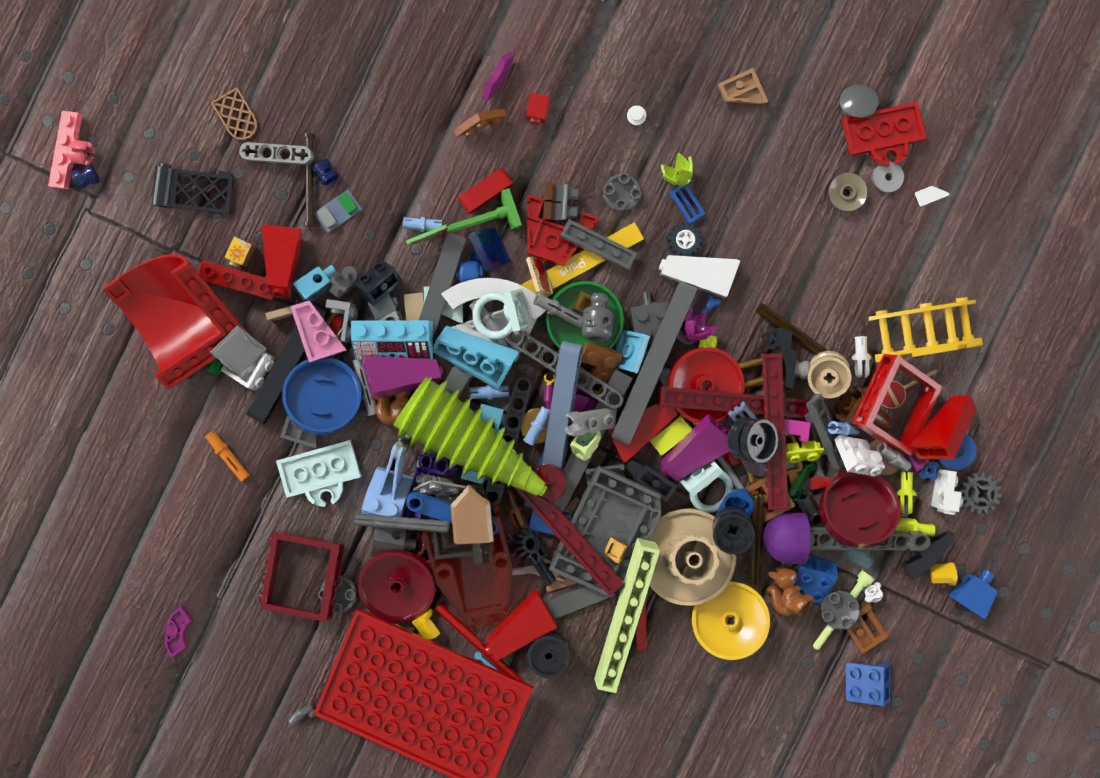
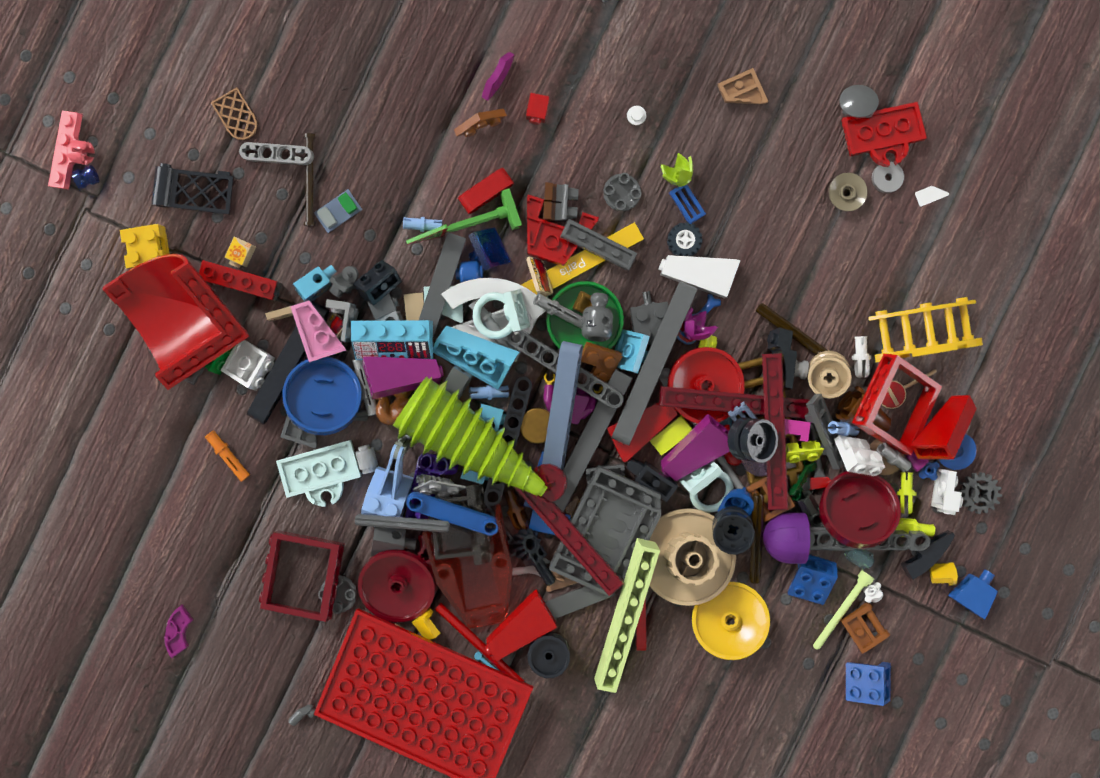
(144, 244): none -> yellow piece
(238, 350): light grey piece -> none
(281, 255): red slope -> none
(325, 171): clear blue wheel -> none
(366, 459): none -> light grey brick
(471, 518): medium nougat tile -> none
(537, 426): light blue pin -> none
(585, 444): yellowish green rock -> none
(591, 421): light grey plate -> none
(615, 550): tile -> none
(791, 599): dark orange animal -> none
(840, 610): dark grey dish -> none

